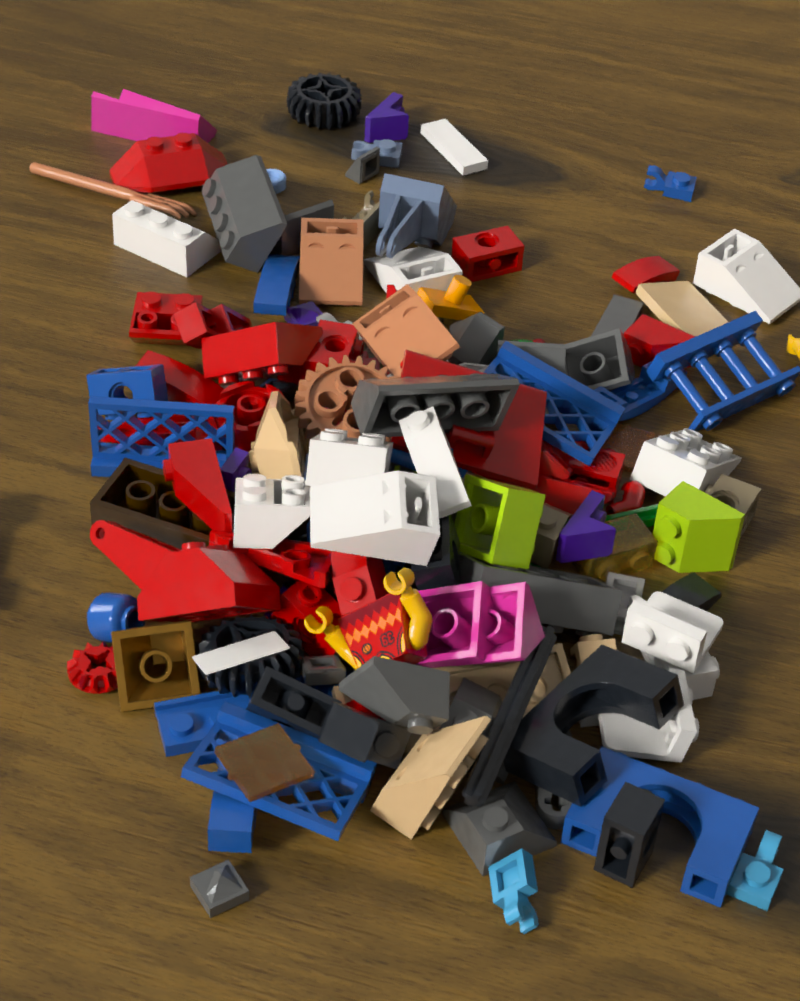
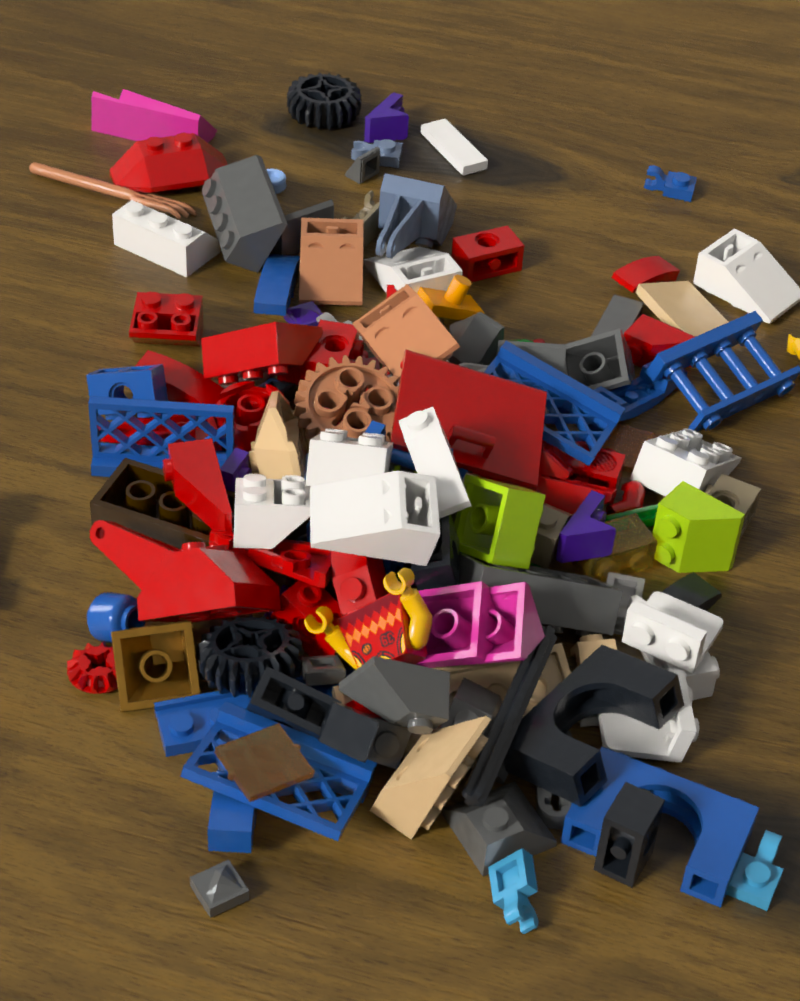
(200, 322): red slope -> none
(240, 652): white sticker -> none
(461, 400): dark grey slope -> none

